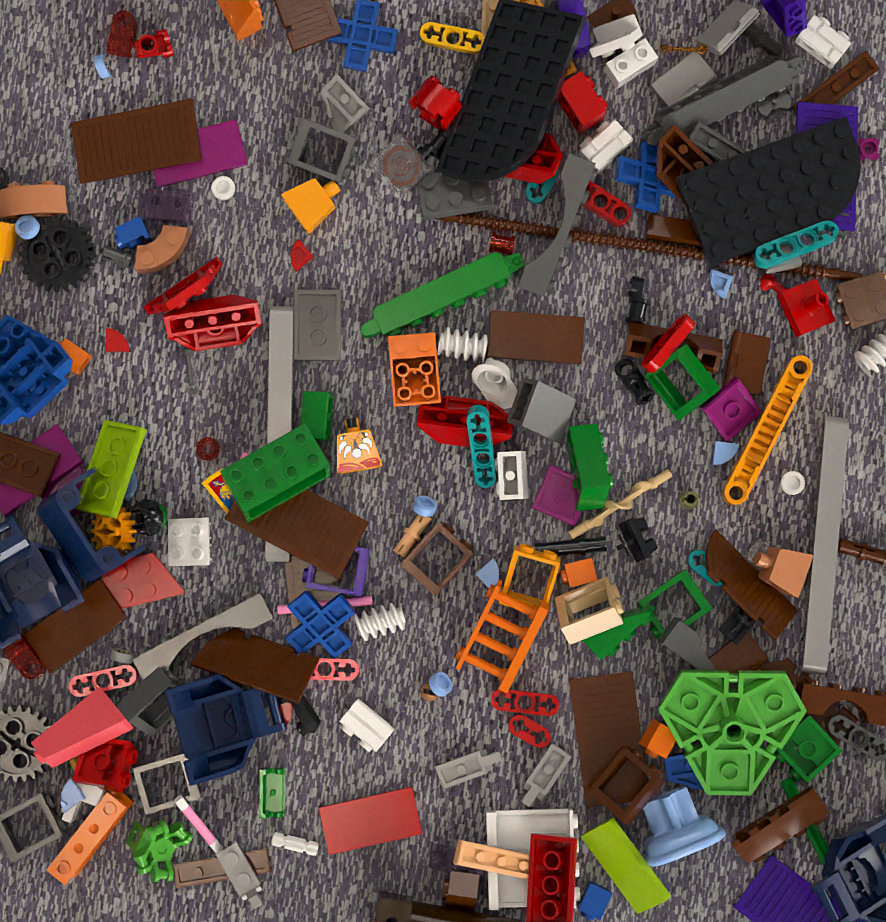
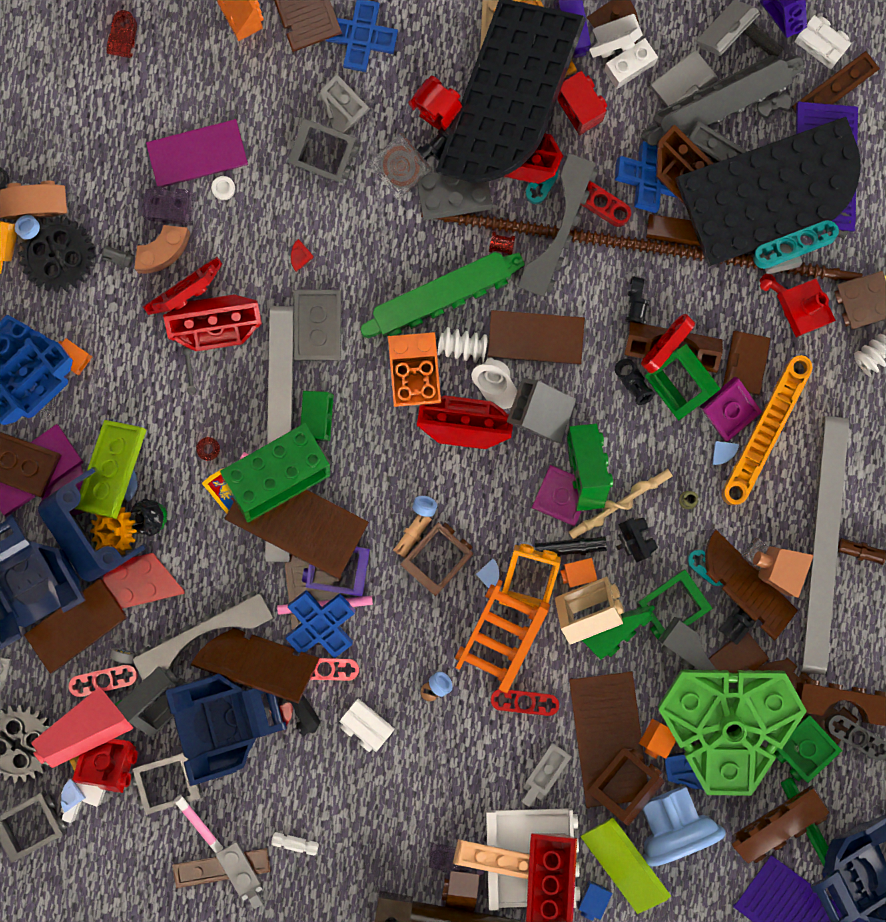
(22, 655): clear red piece -> none
(90, 836): orange fence -> none
(102, 66): light blue tile -> none
(116, 341): red tile -> none
(132, 234): blue brick -> none
(136, 141): reddish brown window -> none
(158, 847): bright green piece -> none
(159, 45): red plate -> none
(189, 542): white hinge -> none
(272, 792): hinge -> none
(311, 202): light orange torso -> none
(356, 449): torso -> none
(370, 820): tile -> none
(380, 621): white piece -> none
(435, 40): yellow beam -> none
(466, 767): light grey hinge -> none
(484, 446): teal beam -> none
(512, 475): white brick -> none
(526, 736): red beam -> none
(605, 145): white brick -> none
(702, 49): clear orange hinge -> none
(720, 282): light blue tile -> none
(792, 483): white tile -> none
(872, 144): magenta plate -> none

